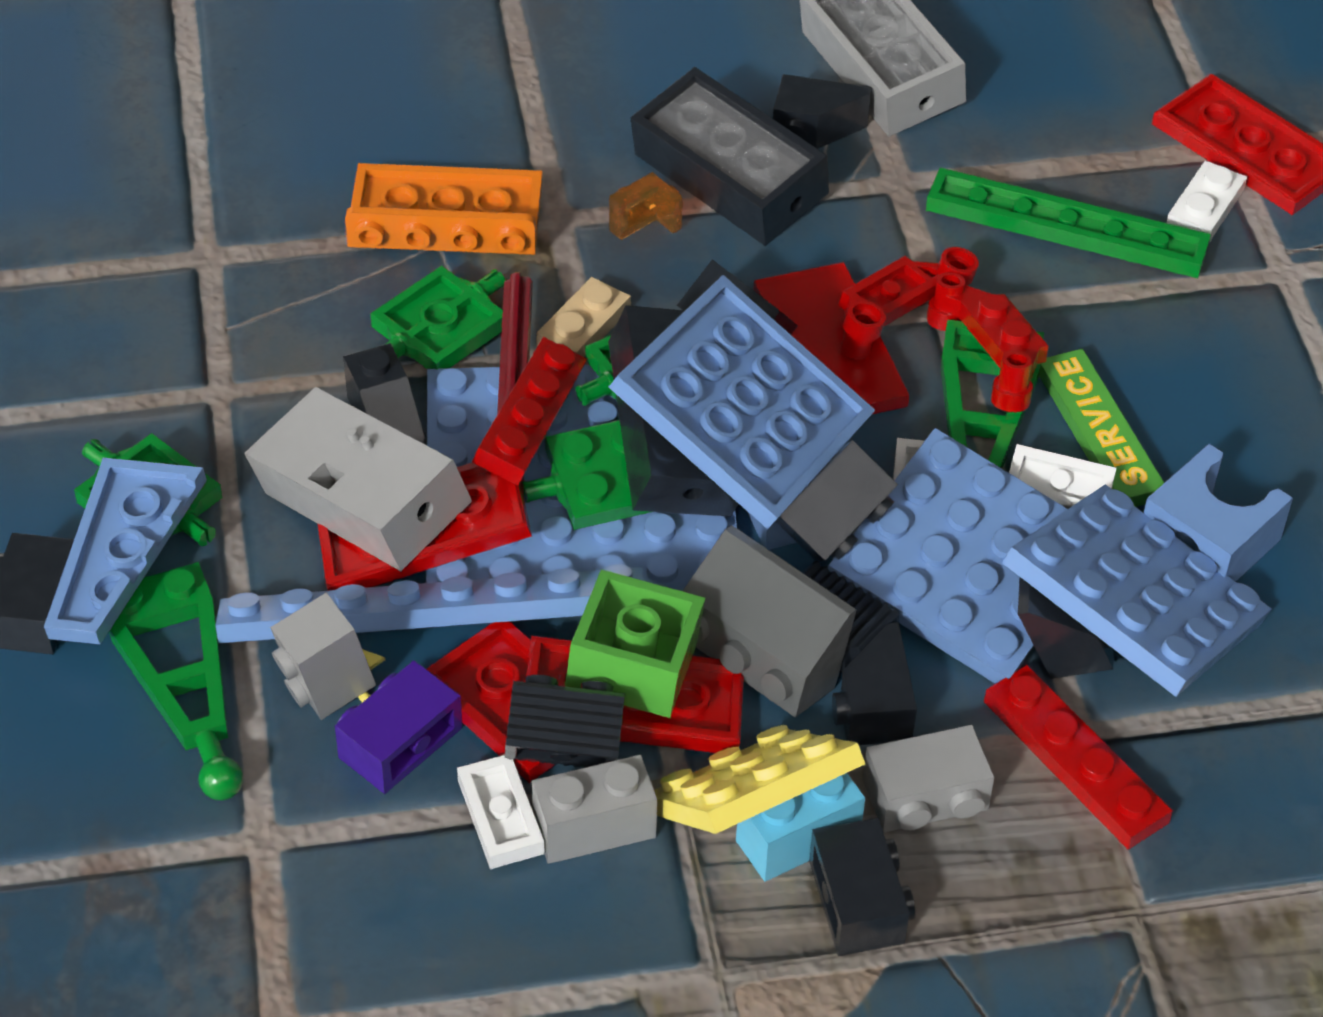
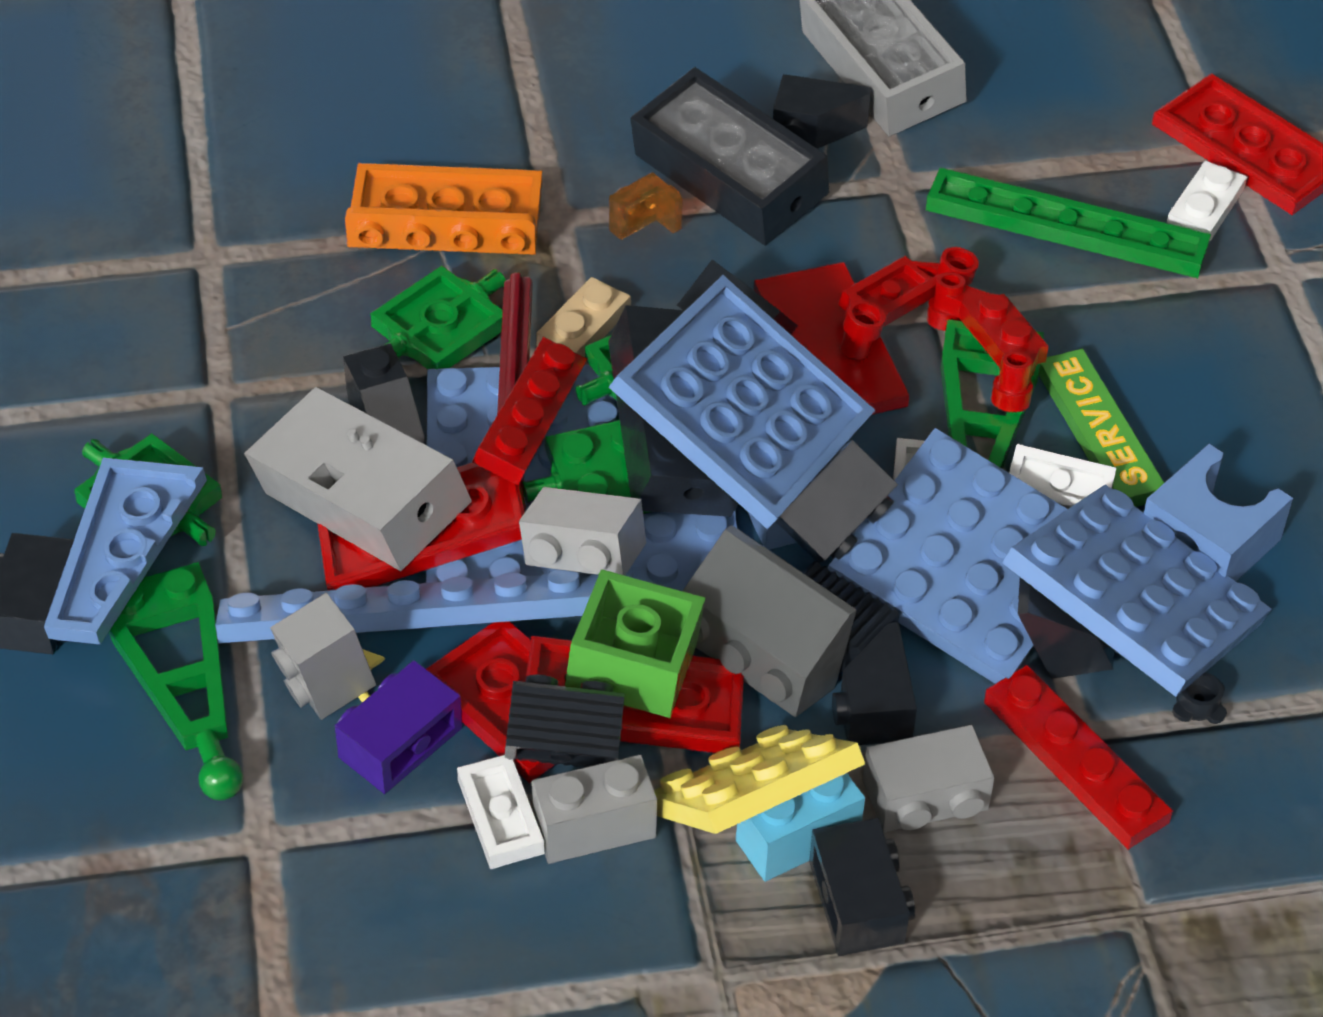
(582, 531): none -> light grey brick
(1210, 692): none -> black plate

